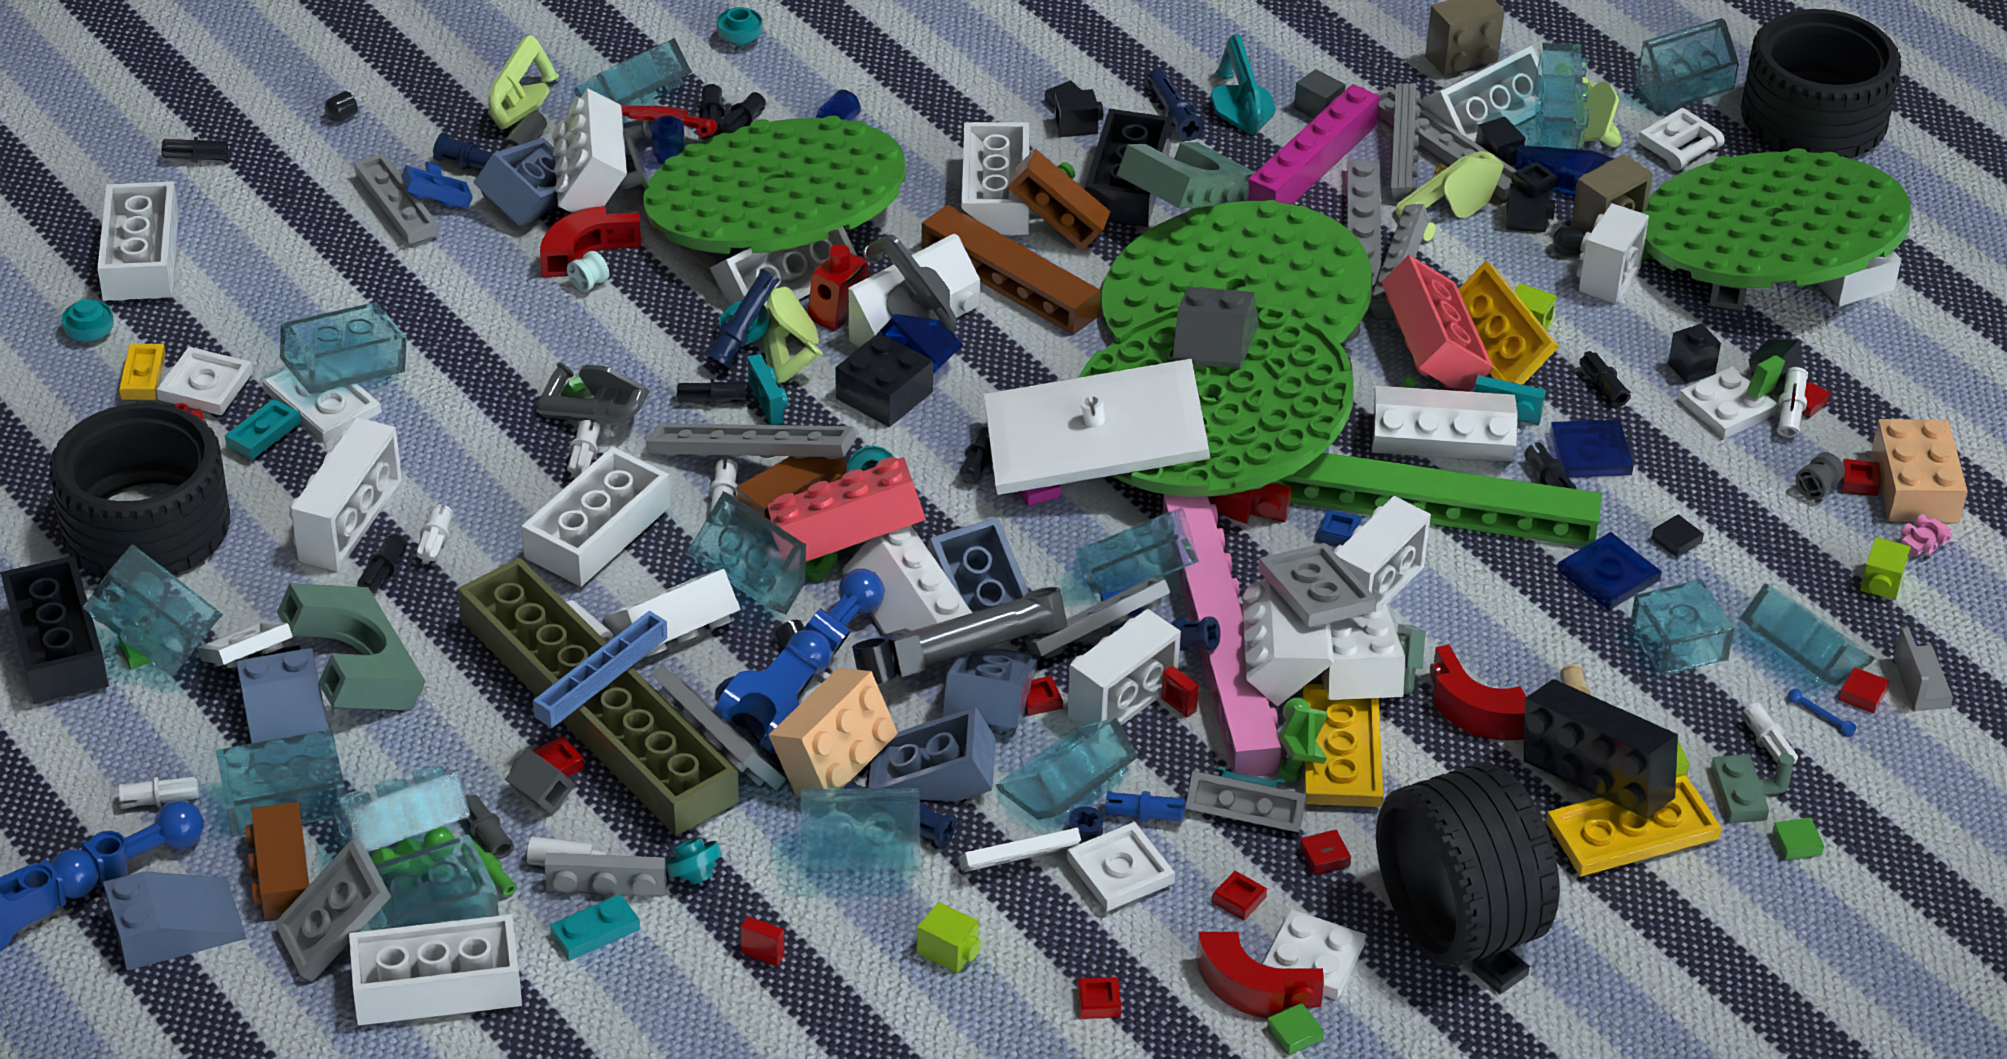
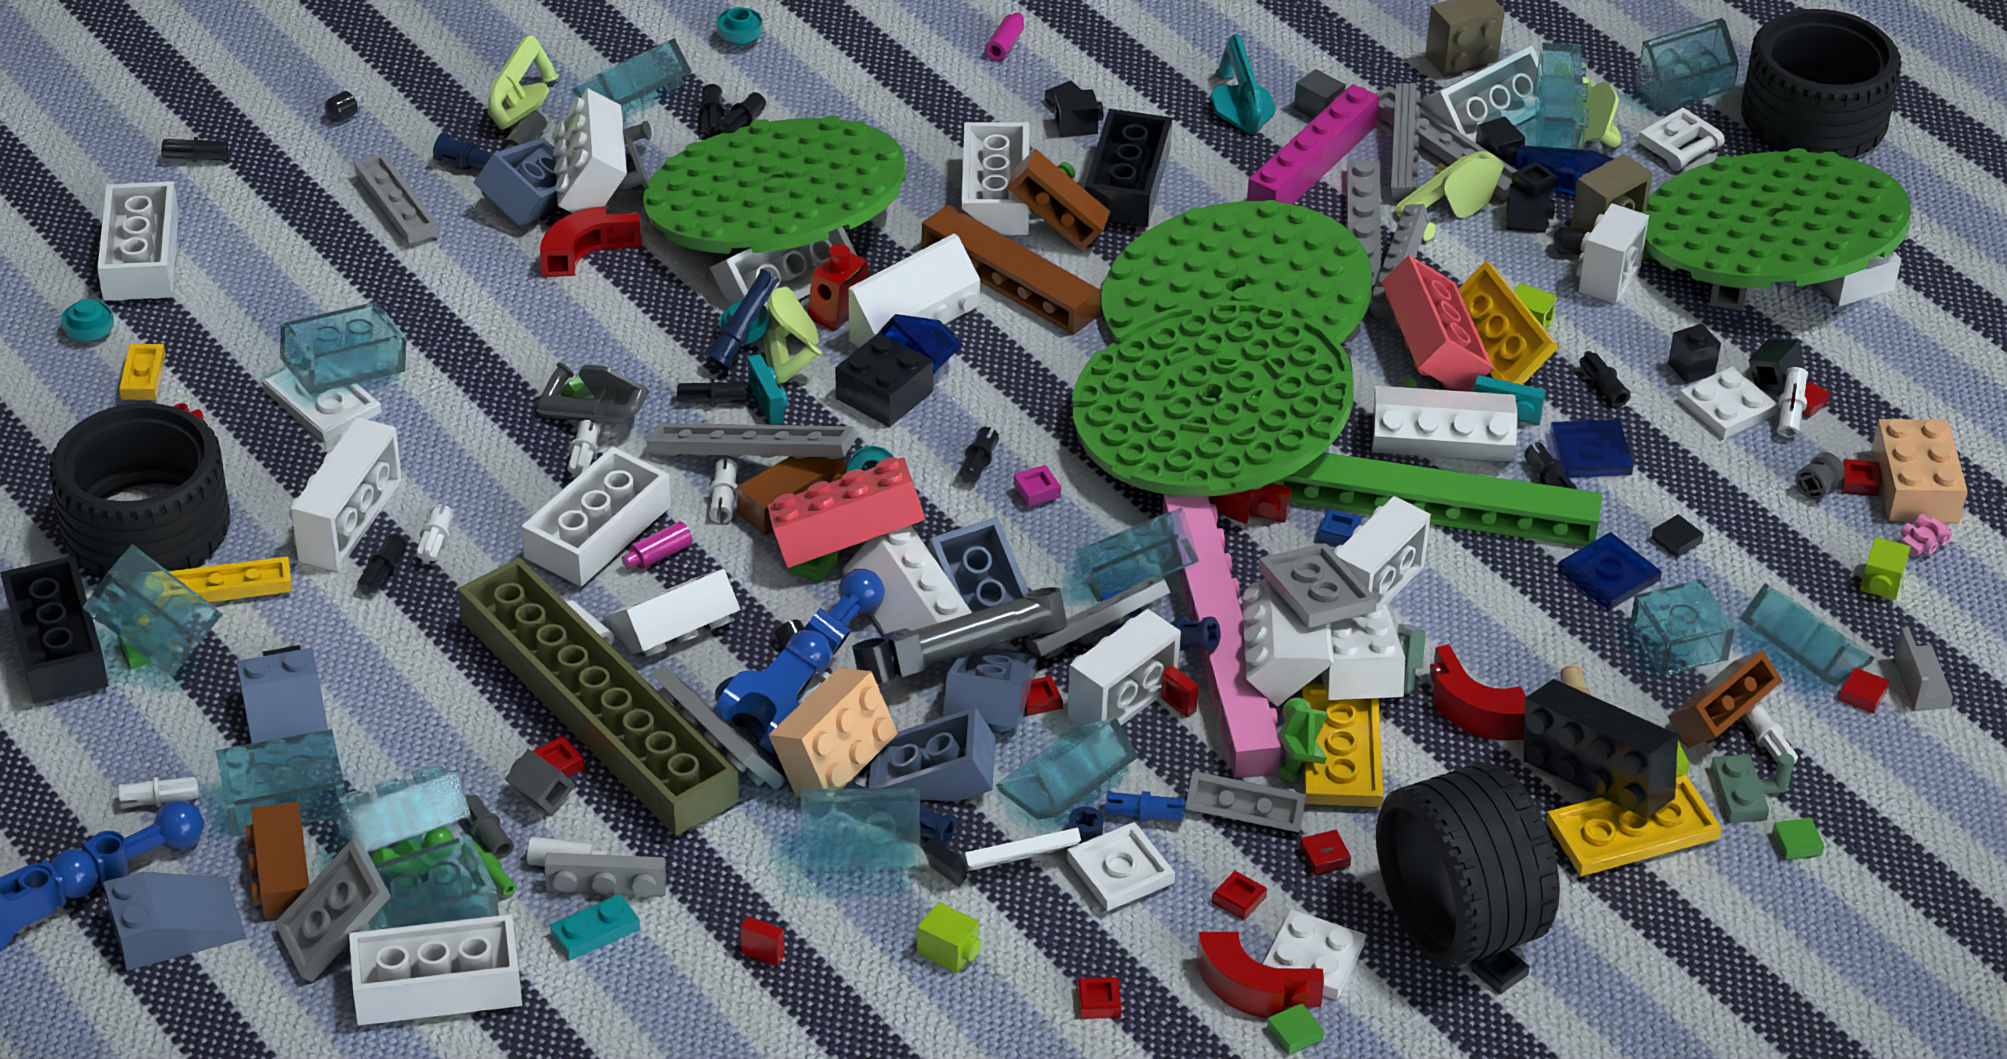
(205, 380): white plate -> none
(238, 579): none -> yellow plate
(262, 429): teal plate -> none
(262, 637): white plate -> none
(380, 677): sand green arch -> none
(435, 186): blue plate -> none
(588, 271): light aqua wheel -> none
(600, 669): medium blue piece -> none
(658, 546): none -> dark pink cylinder
(667, 138): clear blue brick -> none
(693, 860): teal plate -> none
(703, 125): red animal -> none
(753, 553): clear light blue slope -> none
(841, 104): clear blue brick -> none
(921, 291): dark grey piece -> none
(945, 861): none -> black tile
(1005, 36): none -> dark pink cylinder
(1095, 426): white piece -> none
(1187, 124): dark blue pin -> none
(1189, 180): sand green arch -> none
(1215, 327): dark grey slope -> none
(1249, 778): teal piece -> none
(1725, 698): none -> dark orange brick
(1765, 377): bright green tile -> none
(1847, 728): blue hinge -> none

